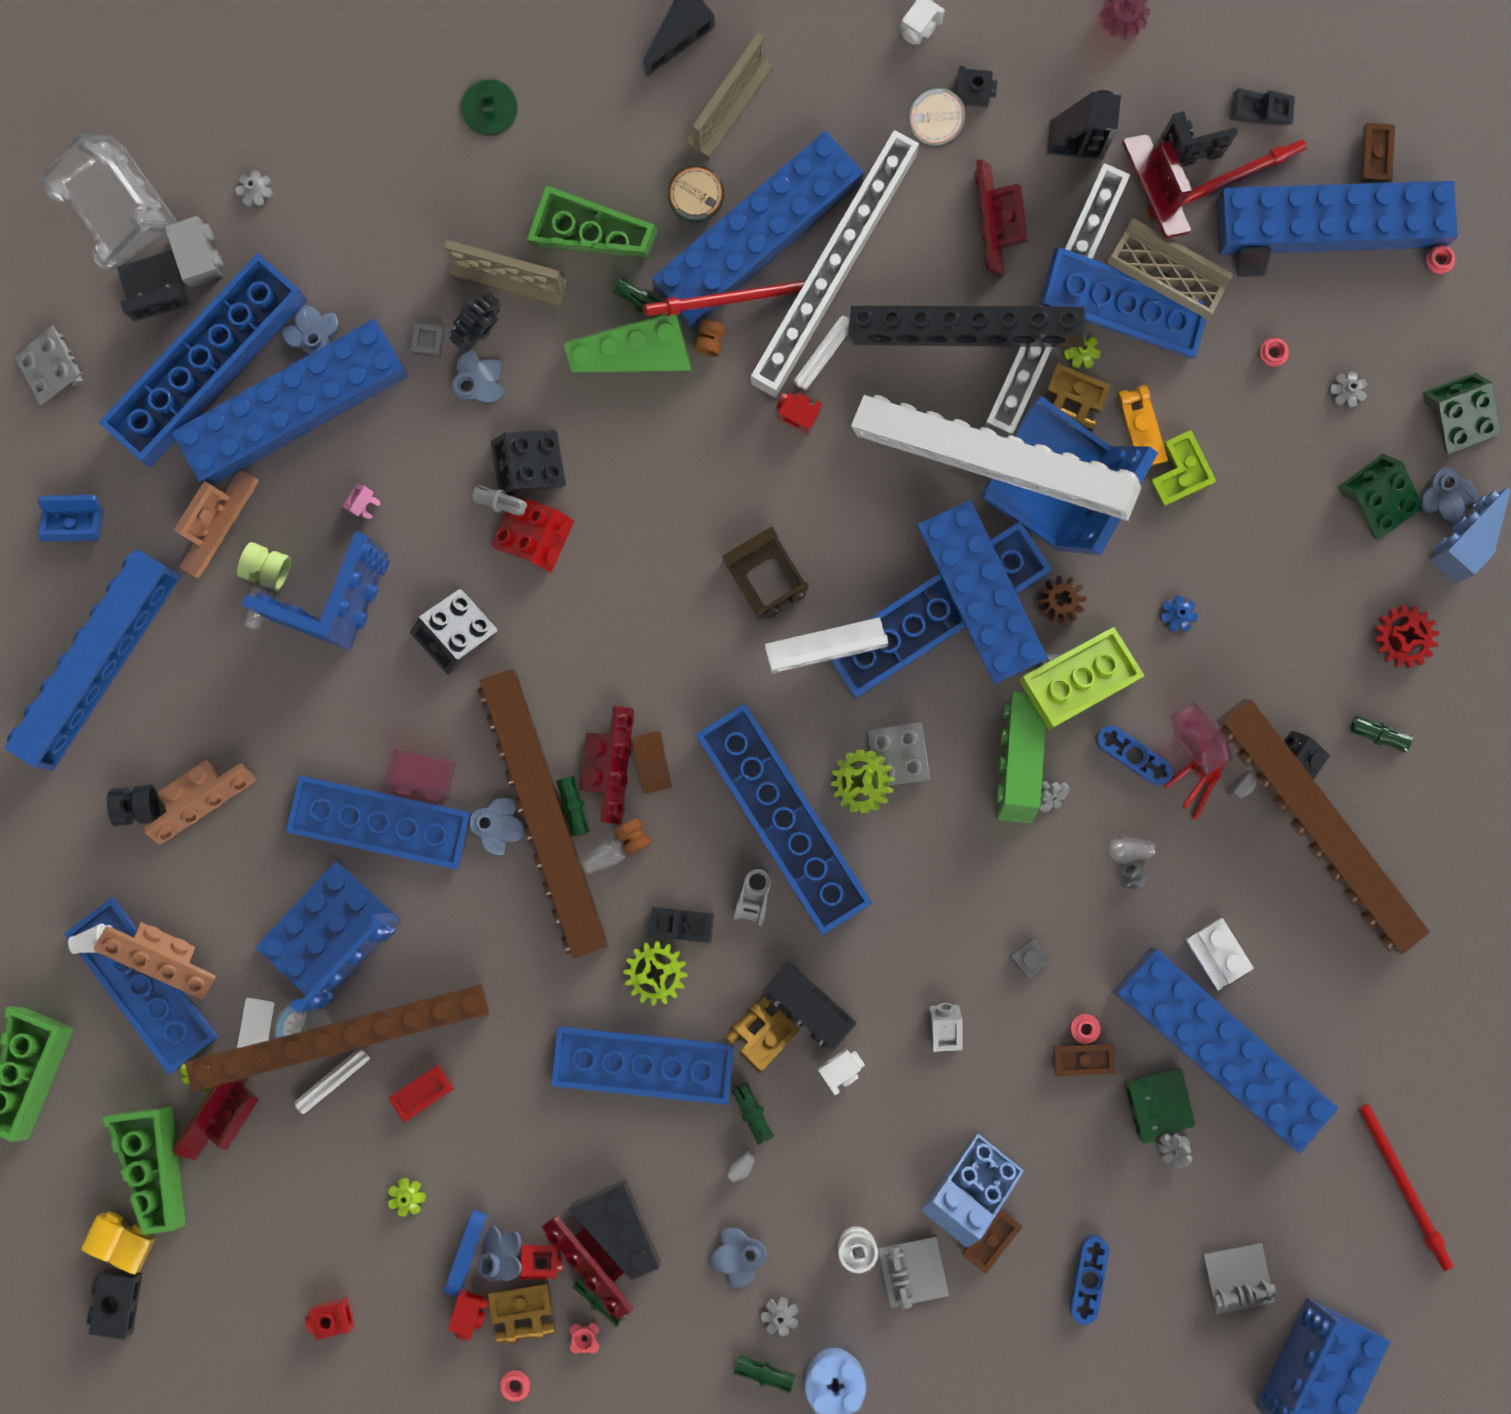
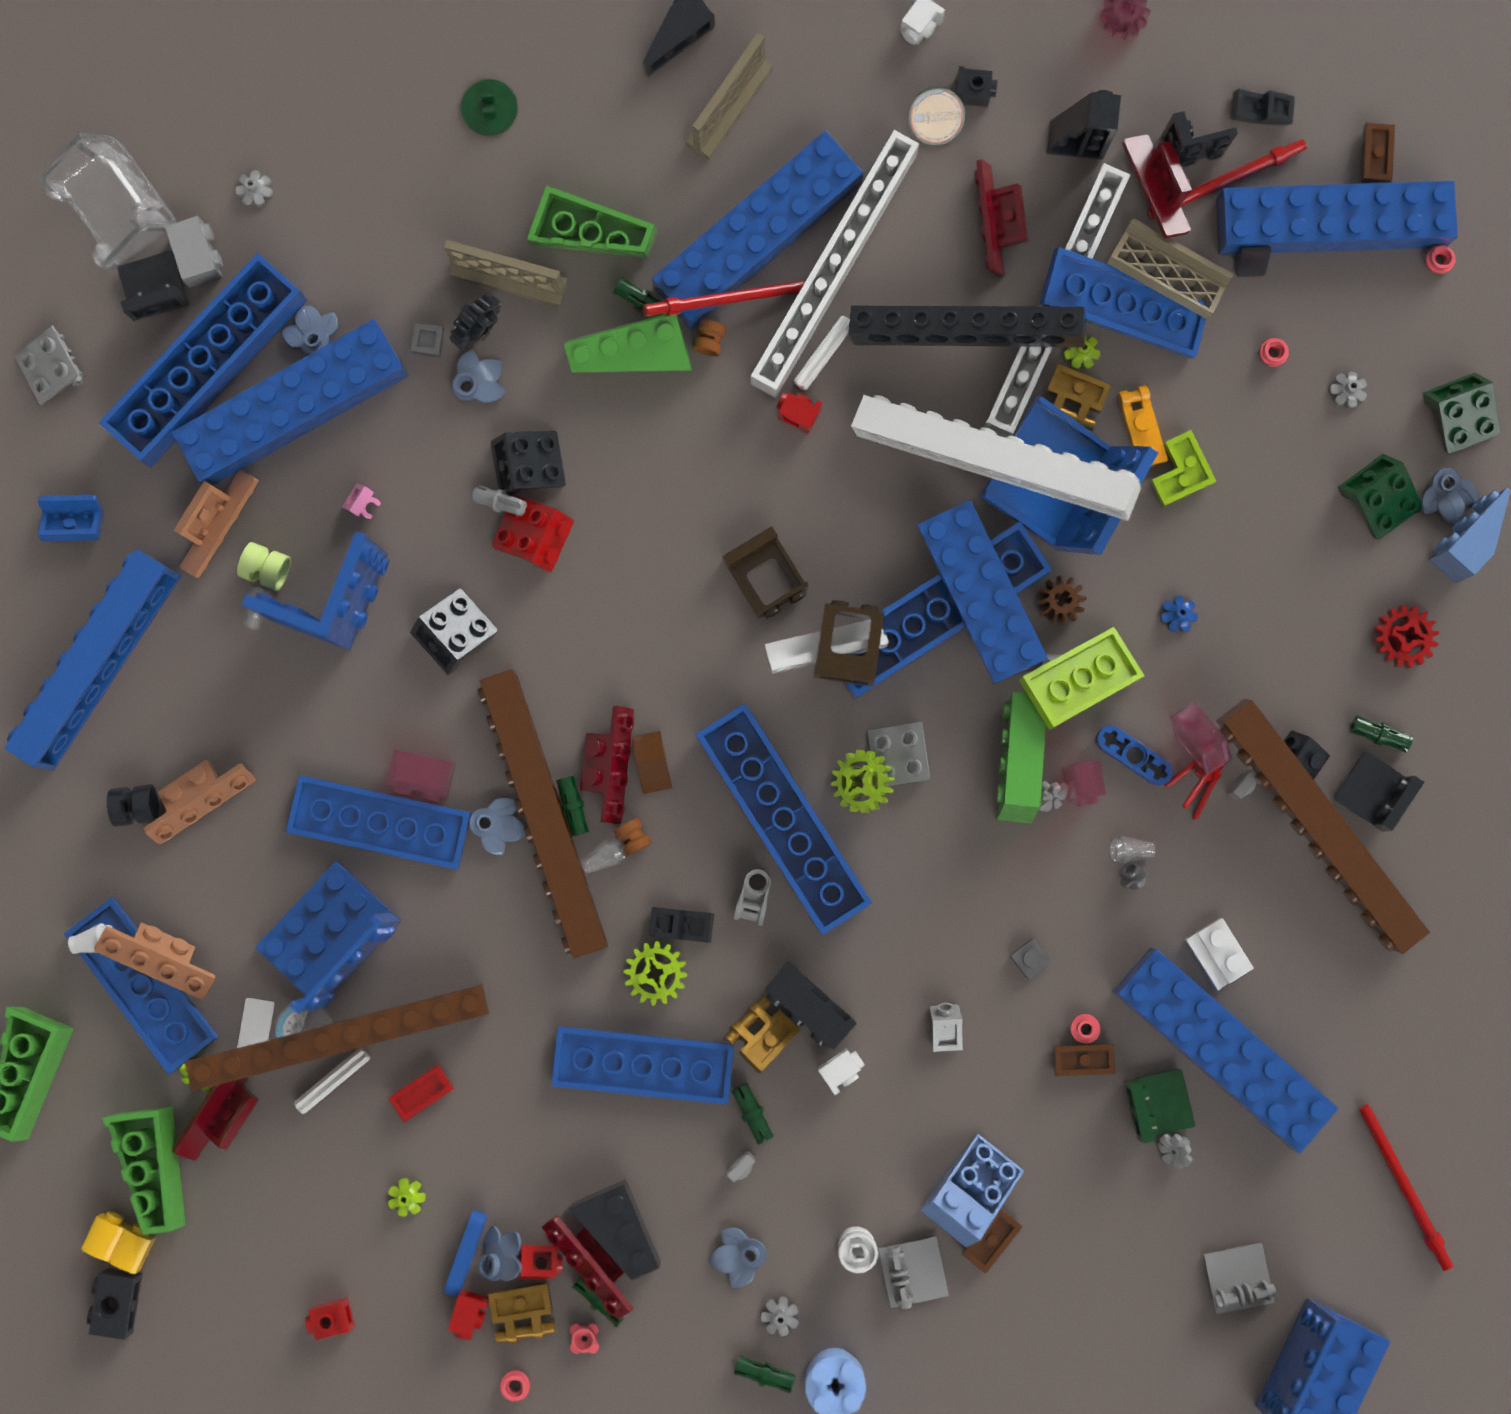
(695, 193): piece -> none
(845, 667): none -> dark brown window
(1078, 1300): blue beam -> none
(1084, 782): none -> clear pink brick
(1378, 792): none -> black bracket

